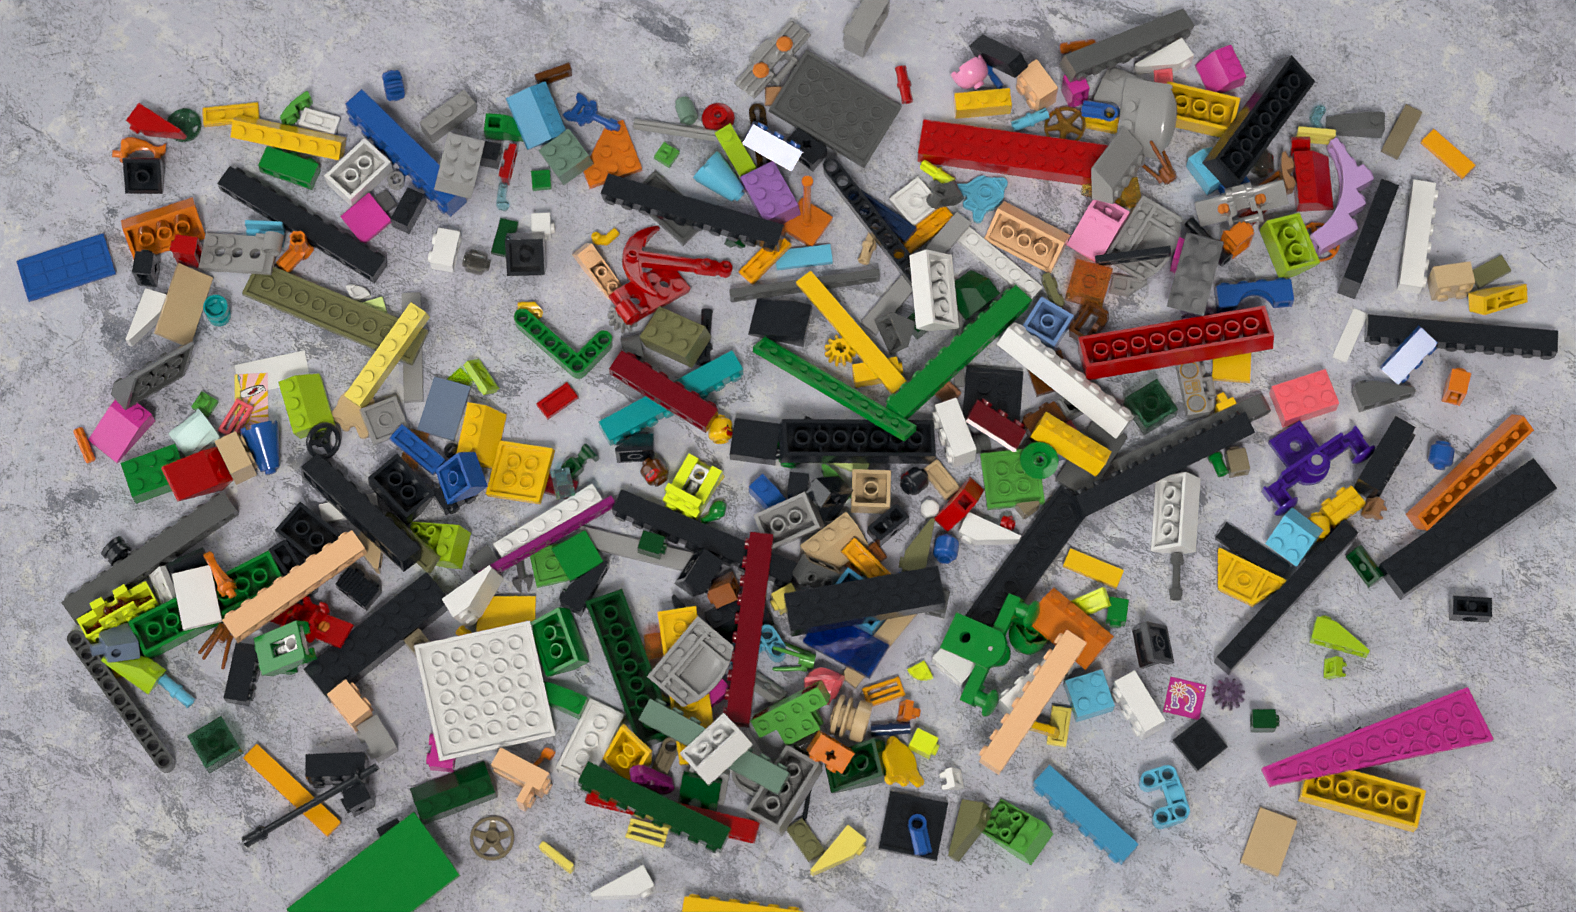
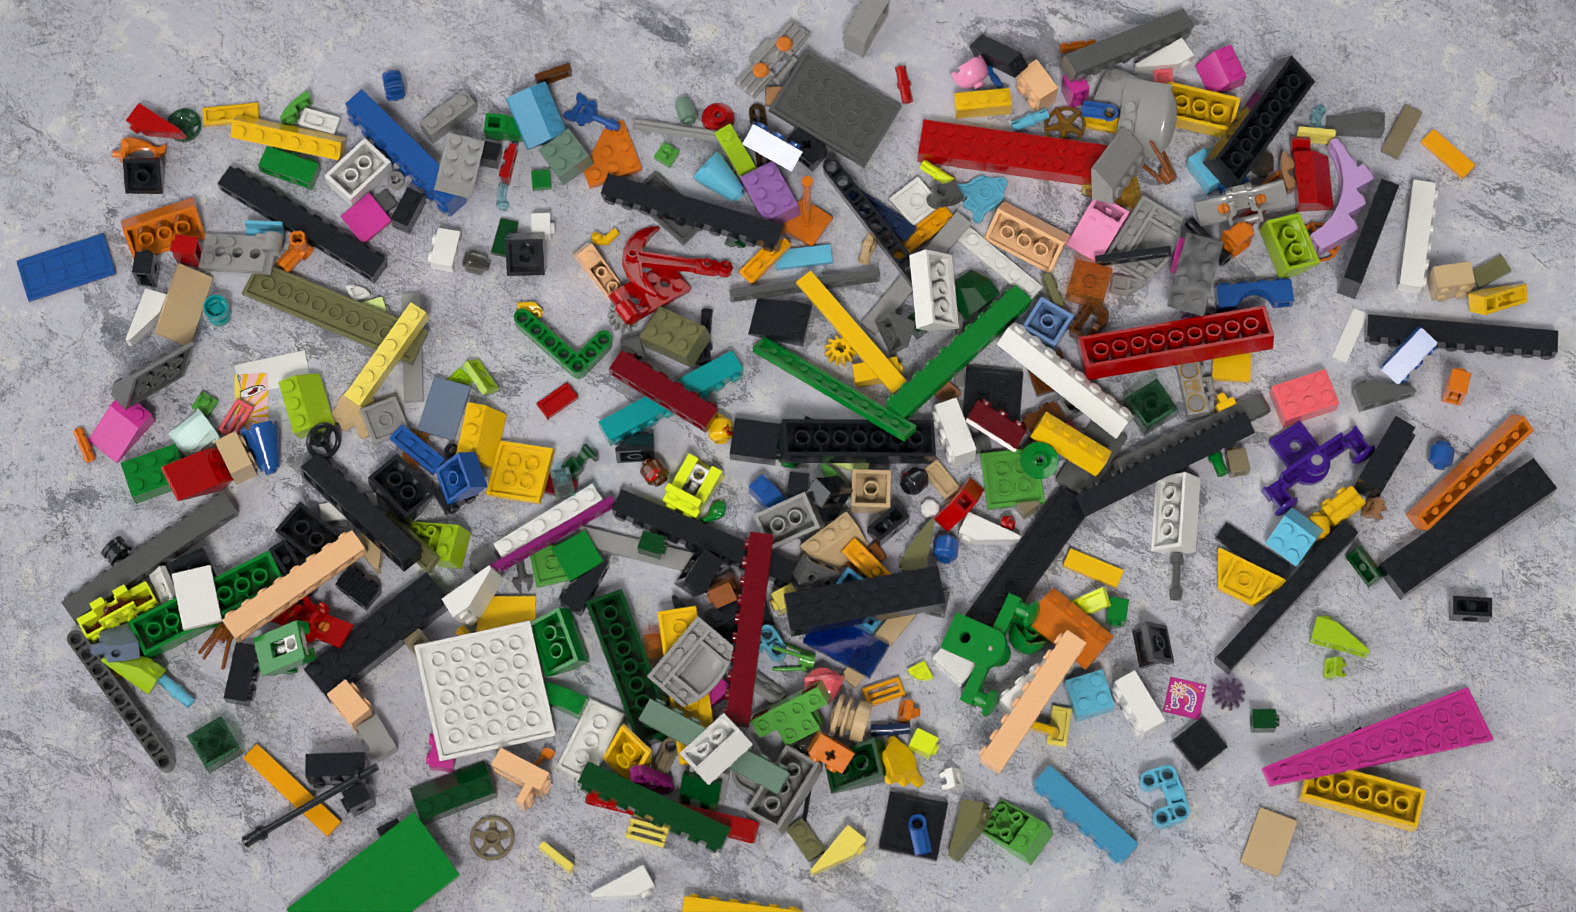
(225, 585): orange animal -> none

